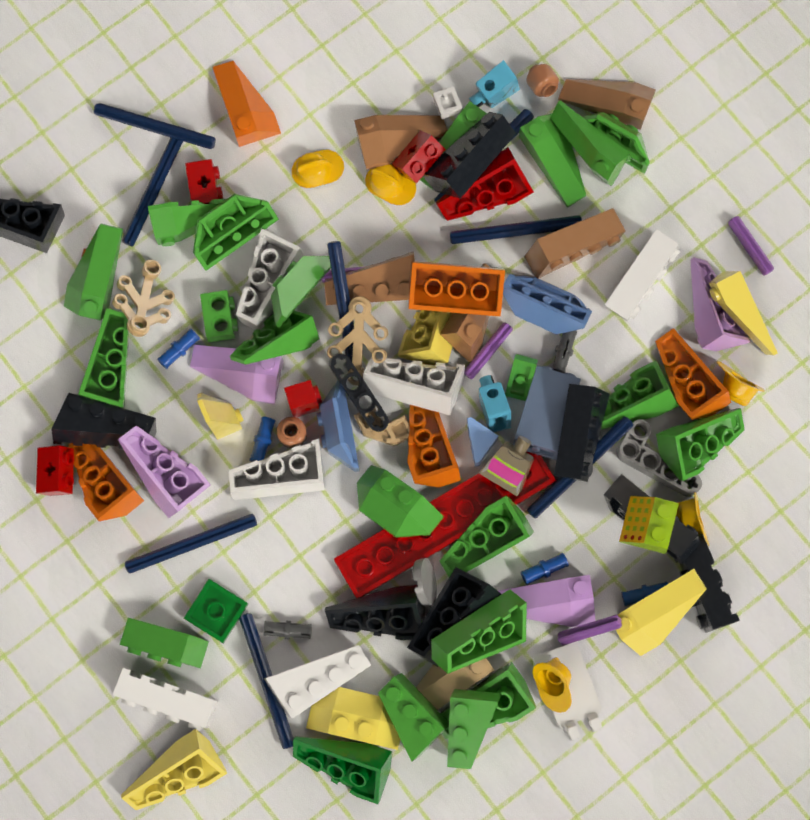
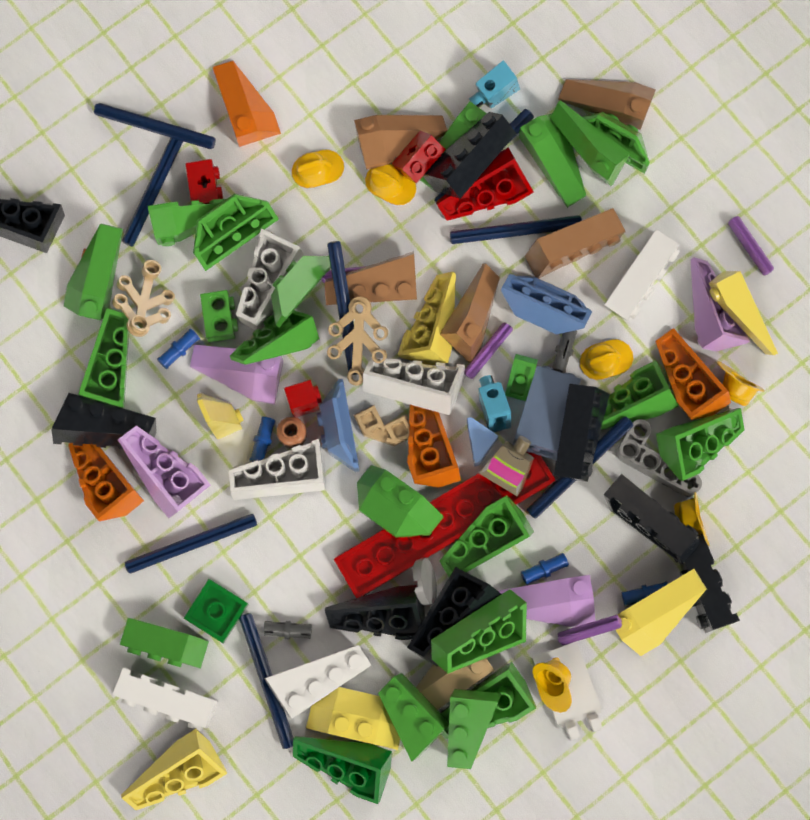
(55, 470): red brick -> none
(357, 393): black beam -> none
(447, 102): white bracket -> none
(456, 288): orange slope -> none
(542, 80): nougat head -> none
(606, 359): none -> yellow piece
(649, 523): lime slope -> none

